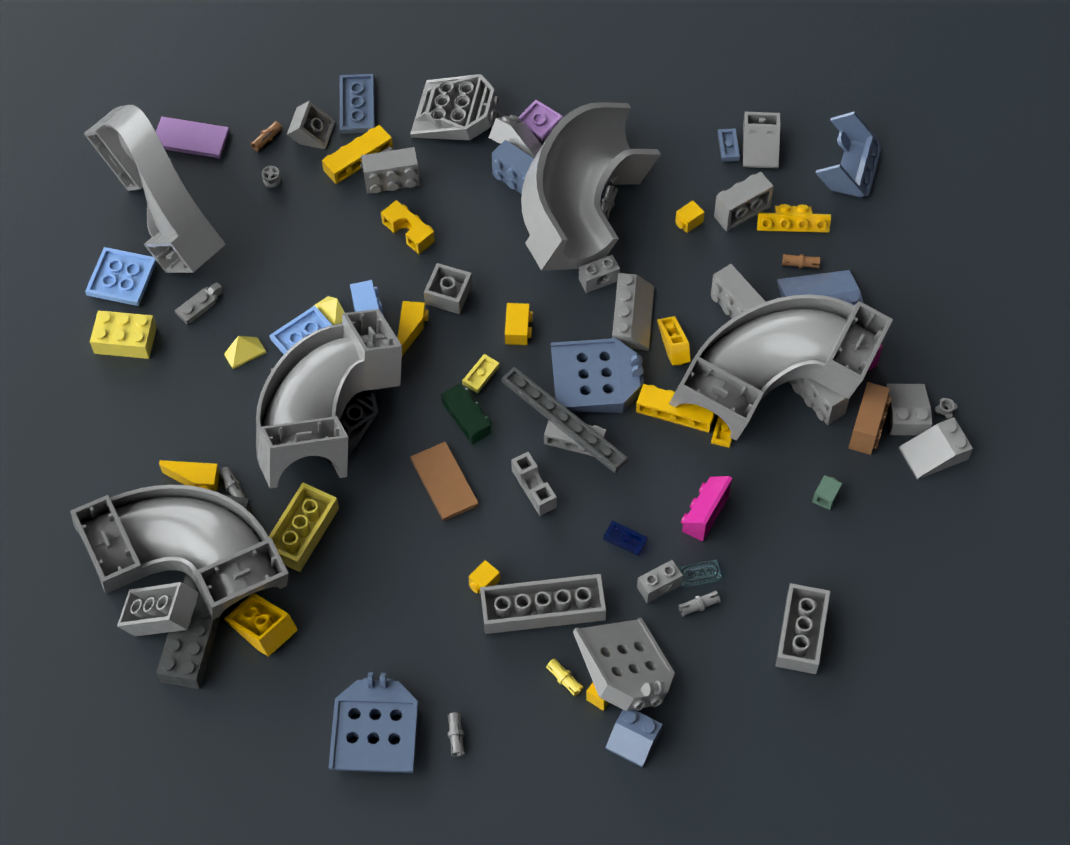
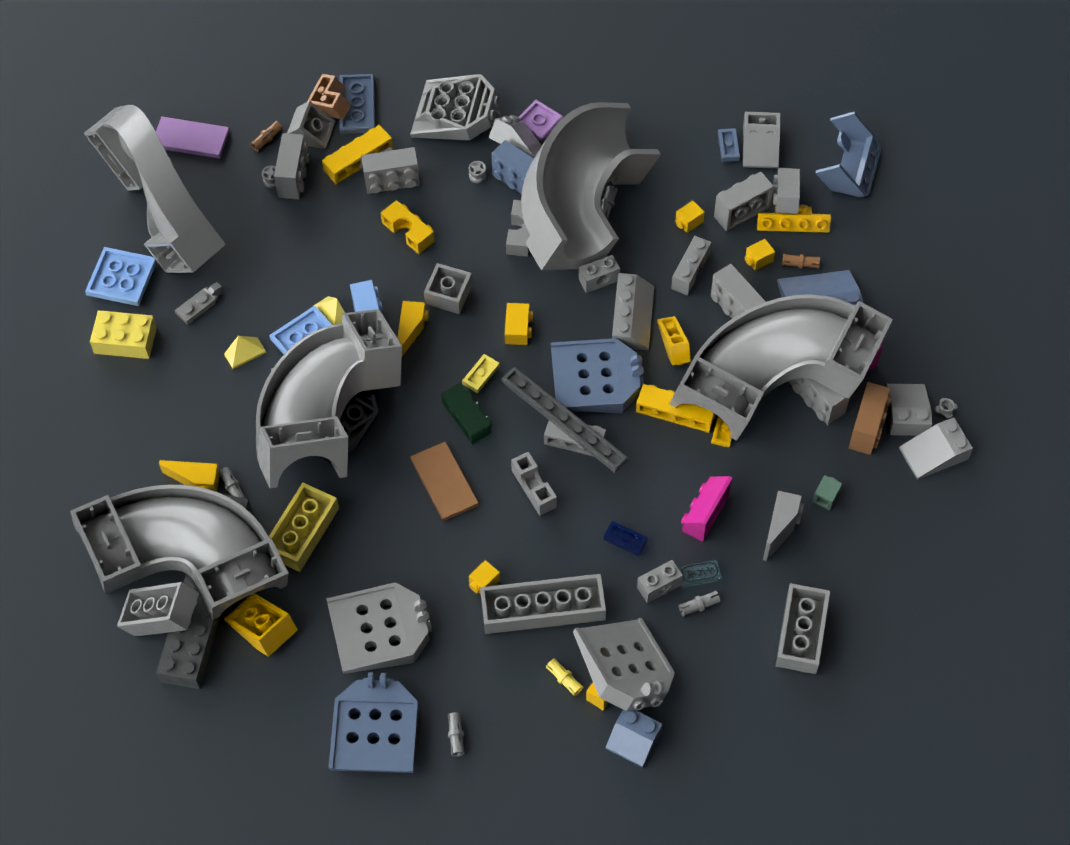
(291, 166): none -> light grey brick
(329, 98): none -> medium nougat brick
(406, 612): none -> light grey hinge
(474, 168): none -> light grey wheel
(516, 238): none -> light grey arch
(686, 272): none -> light grey arch
(759, 254): none -> yellow brick
(785, 516): none -> light grey slope
(786, 190): none -> light grey brick

